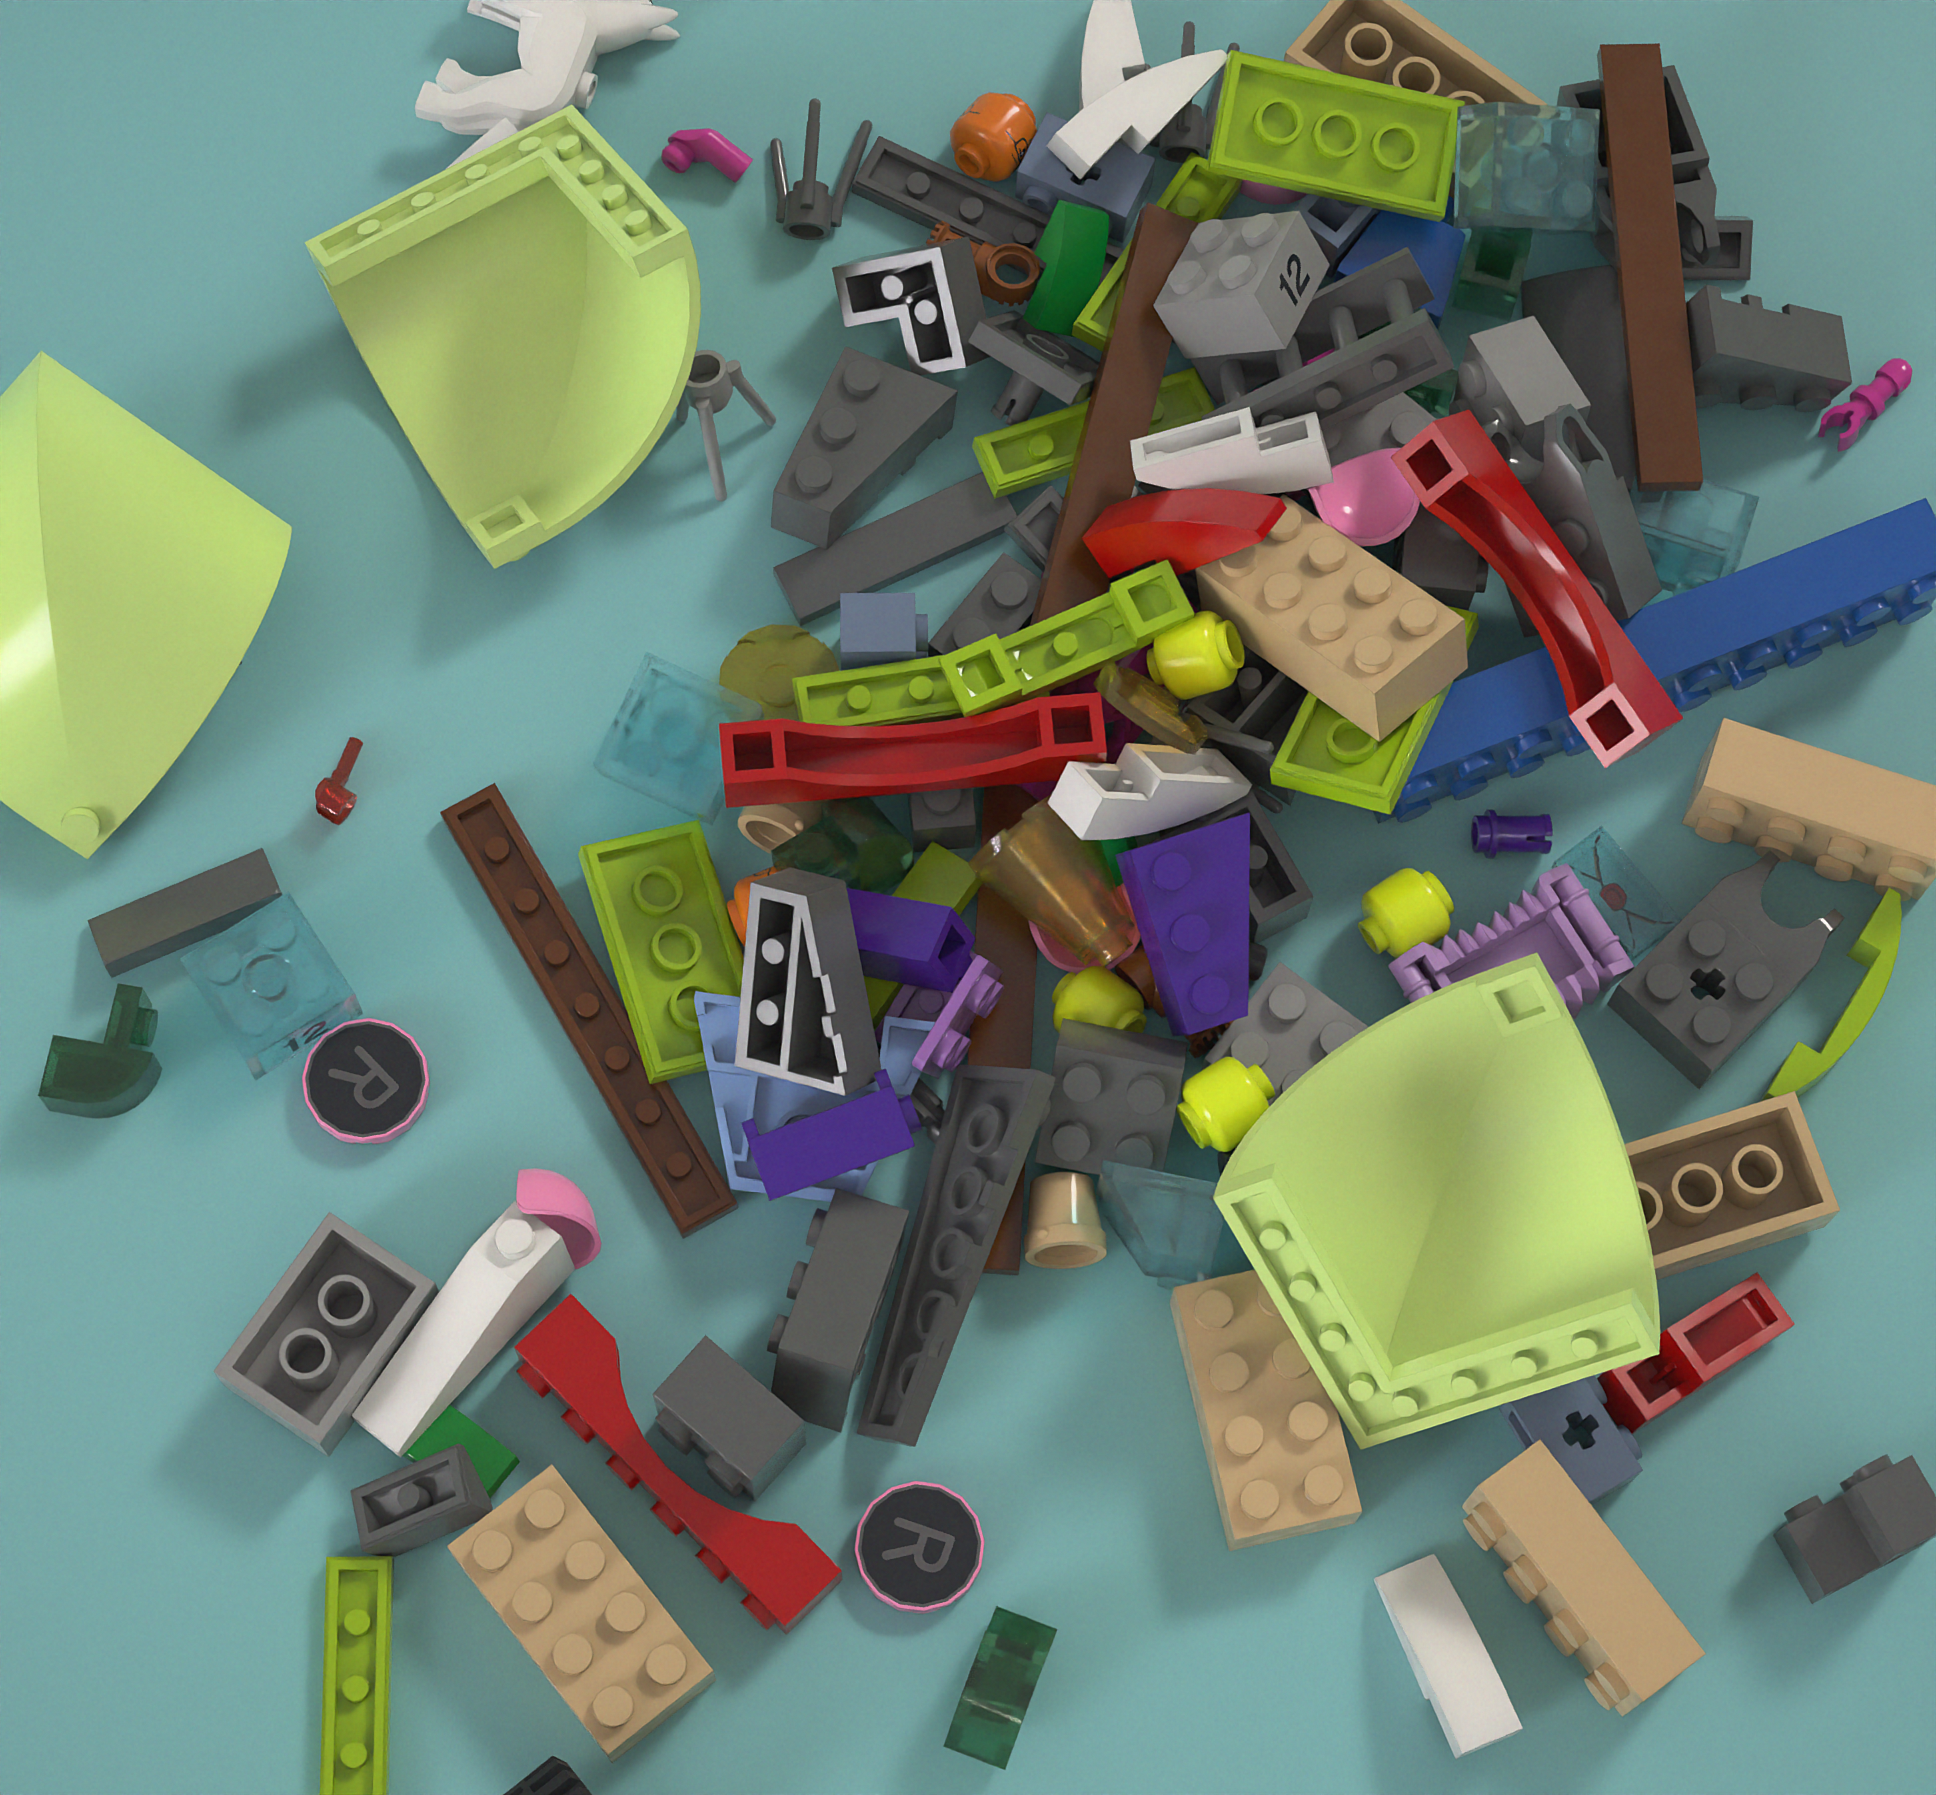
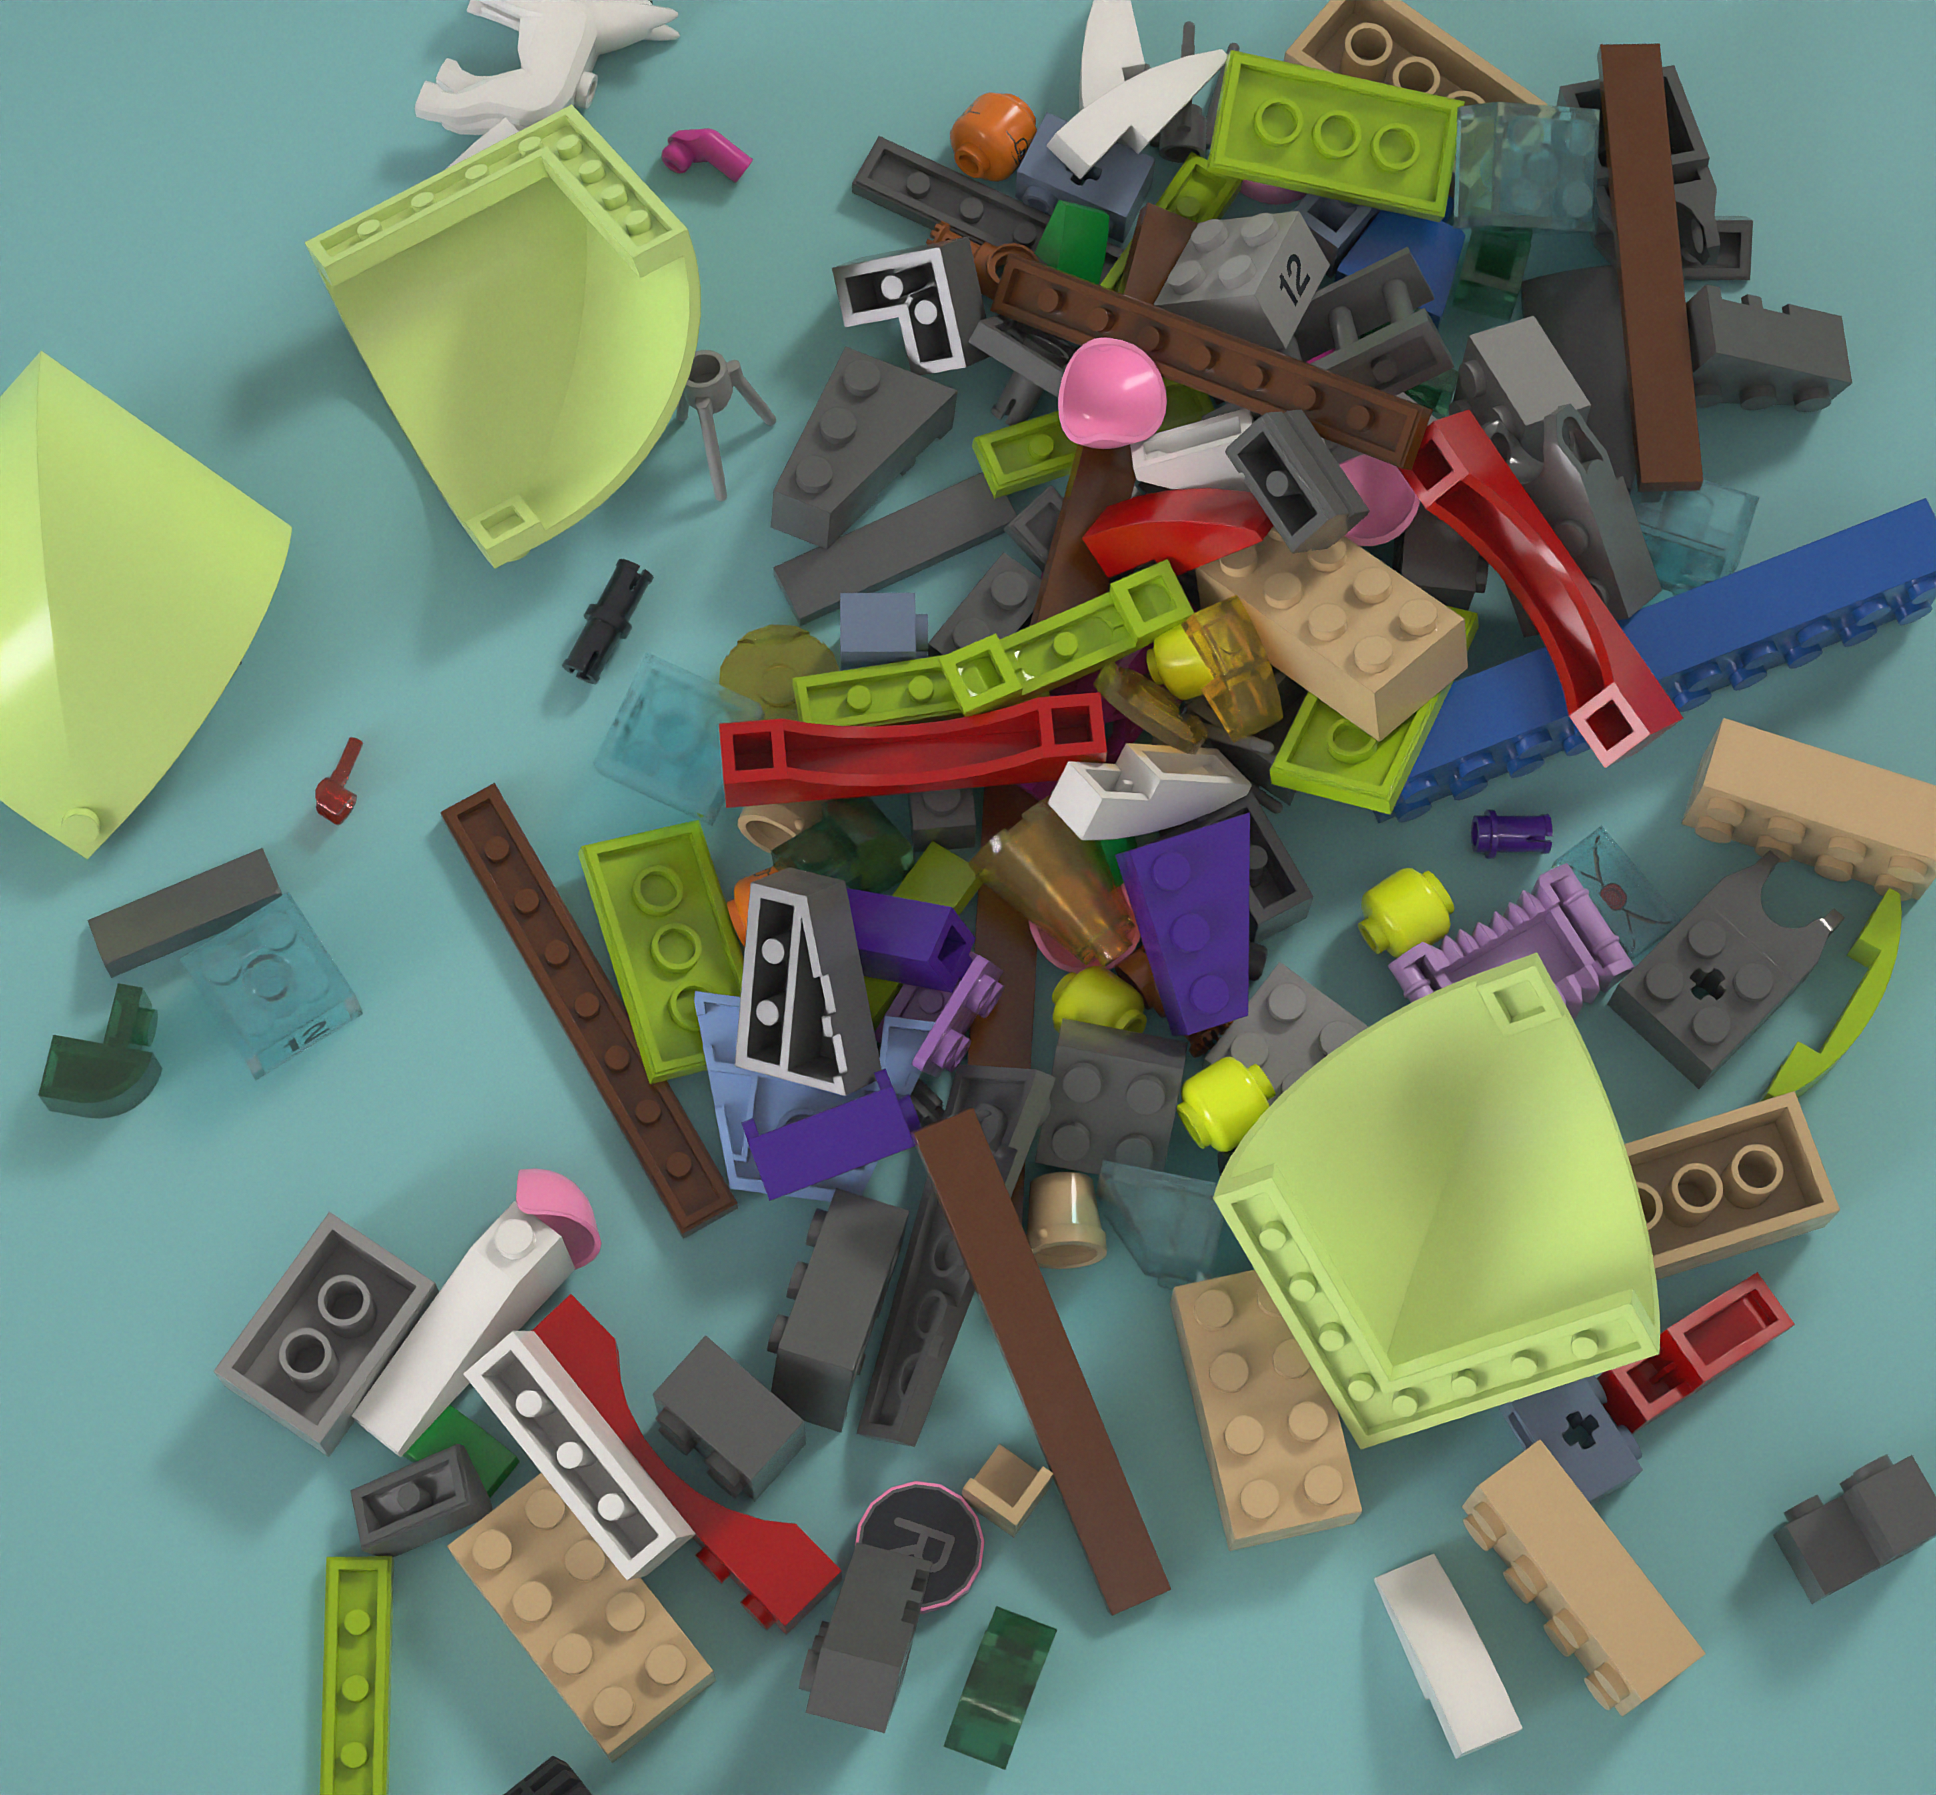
(366, 1081): black tile -> none
(579, 1454): none -> white brick
(607, 621): none -> black pin
(809, 209): dark grey plant -> none
(866, 1646): none -> dark grey wedge
(1007, 1490): none -> tan panel
(1041, 1361): none -> reddish brown tile
(1111, 395): none -> bright pink helmet
(1214, 360): none -> reddish brown tile
(1243, 681): none -> clear yellow slope
(1297, 481): none -> dark grey brick
(1867, 401): dark pink piece -> none

